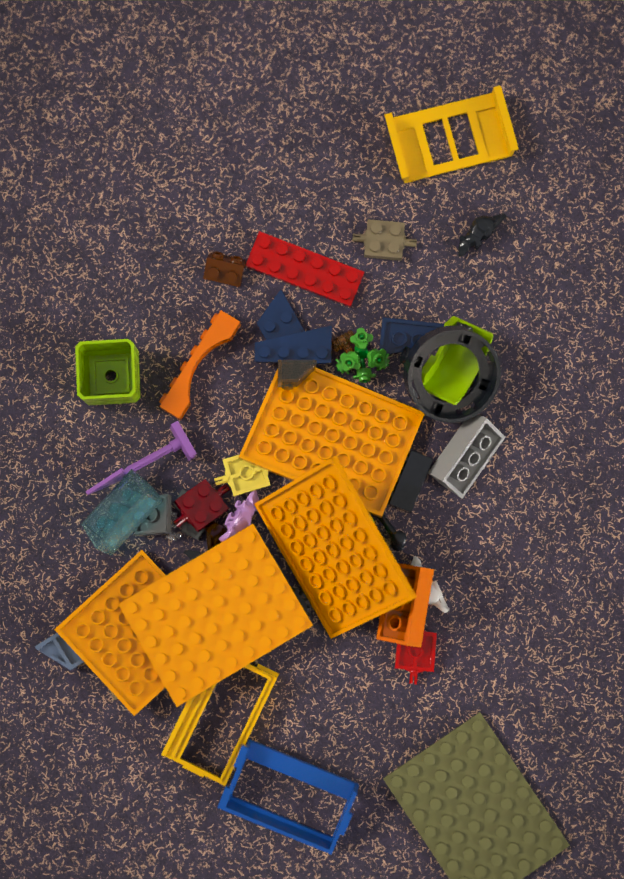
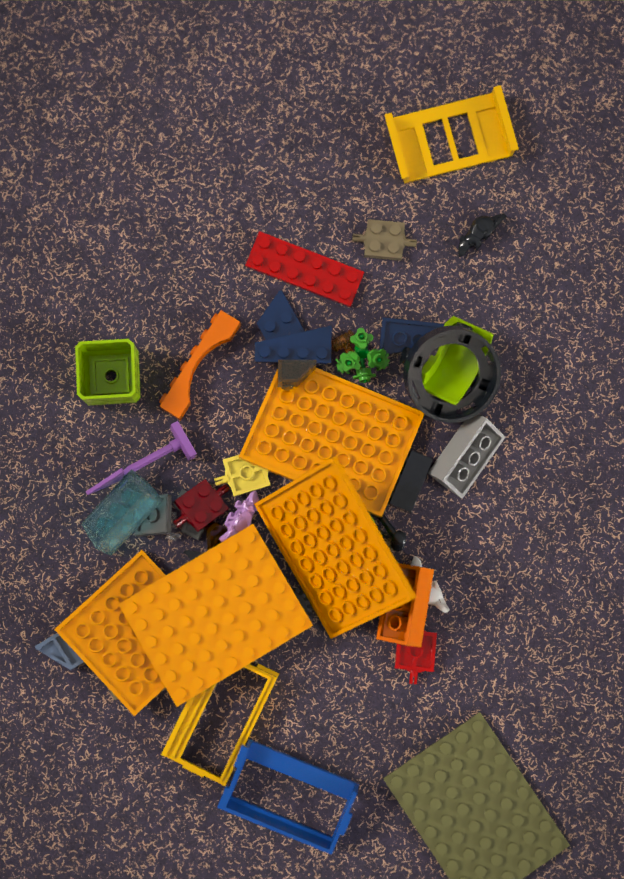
(224, 268): reddish brown bracket -> none

